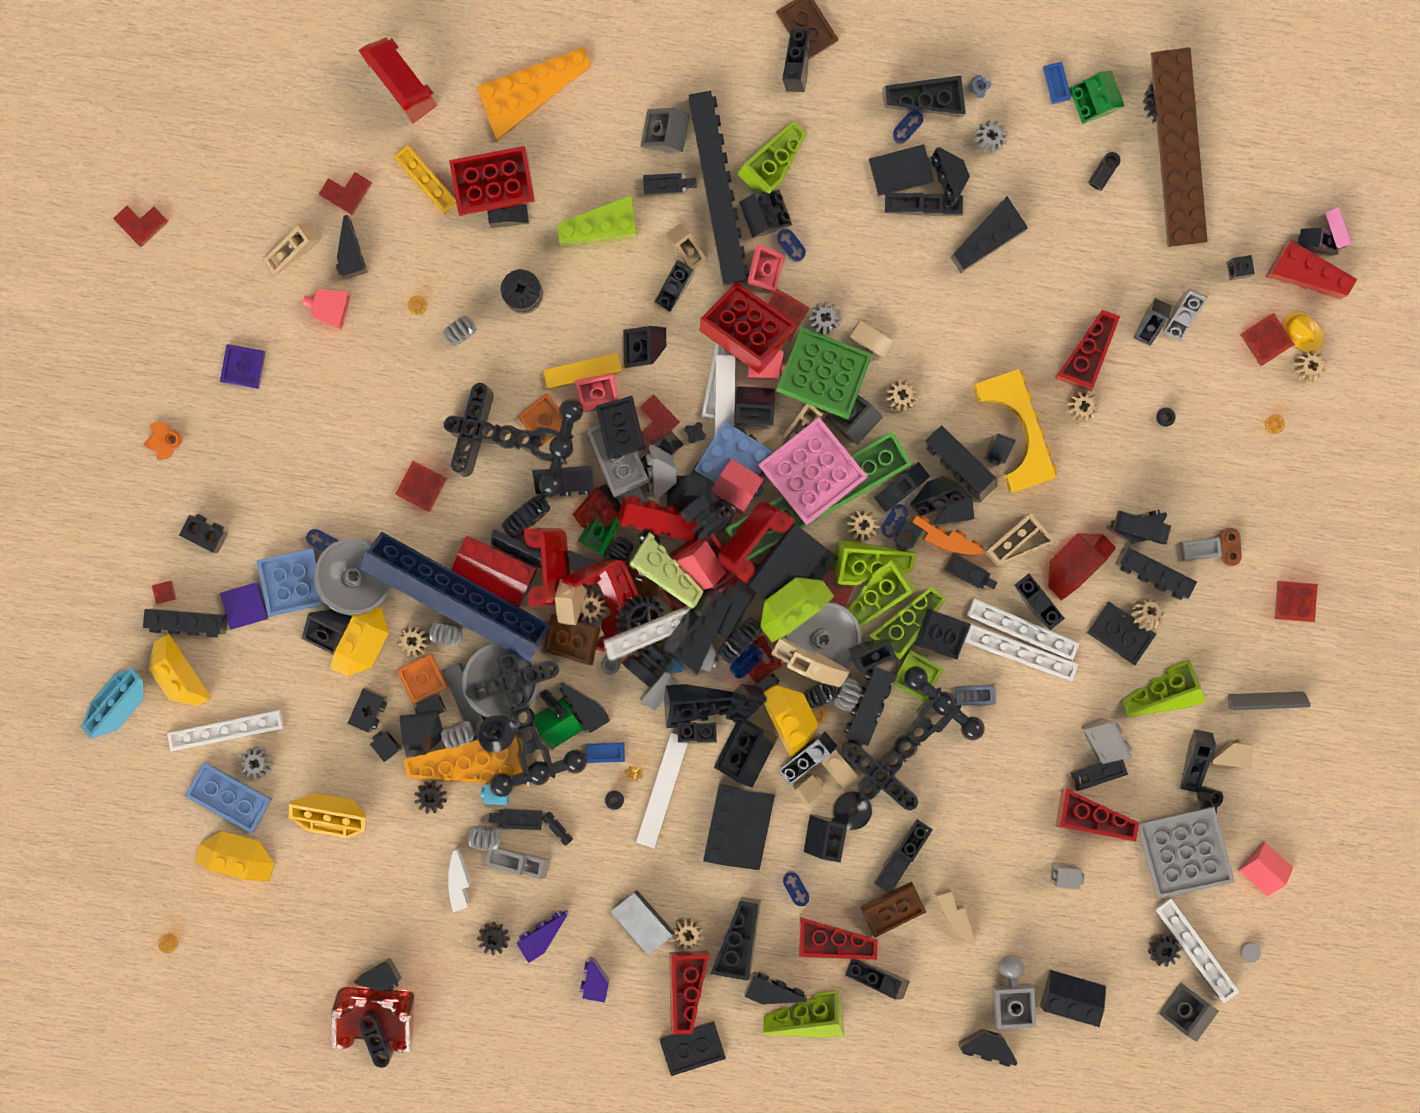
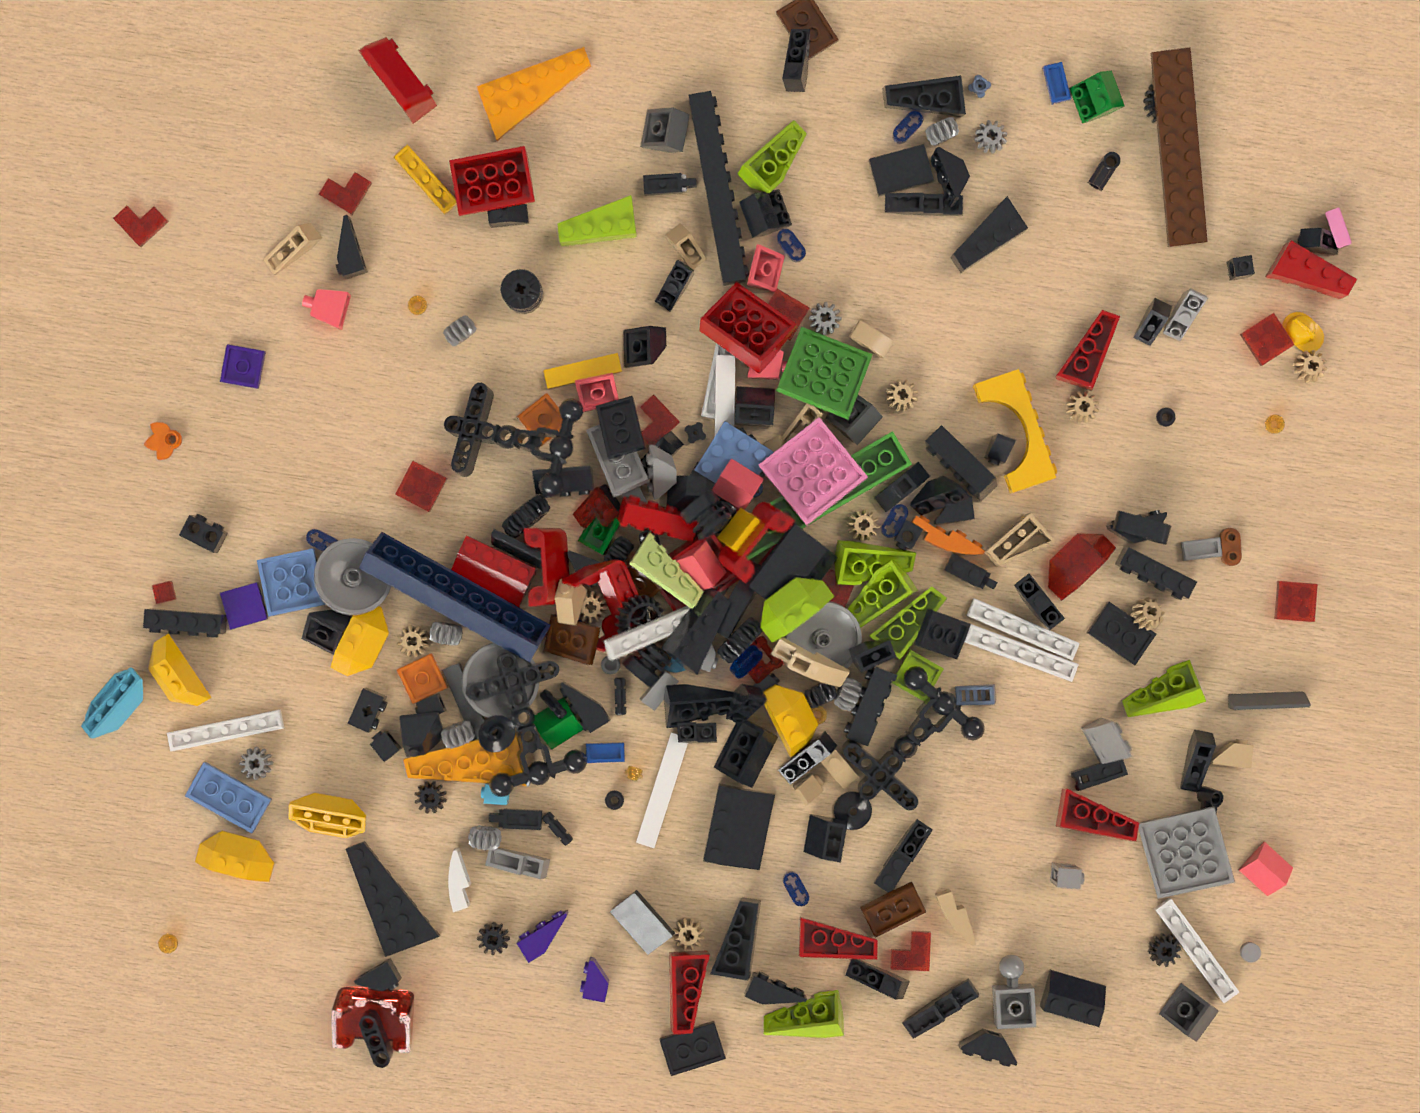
(391, 909): none -> black wing
(620, 696): none -> black axle
(738, 529): none -> yellow tile
(917, 957): none -> clear red plate
(940, 1008): none -> black slope
(942, 131): none -> light grey gear

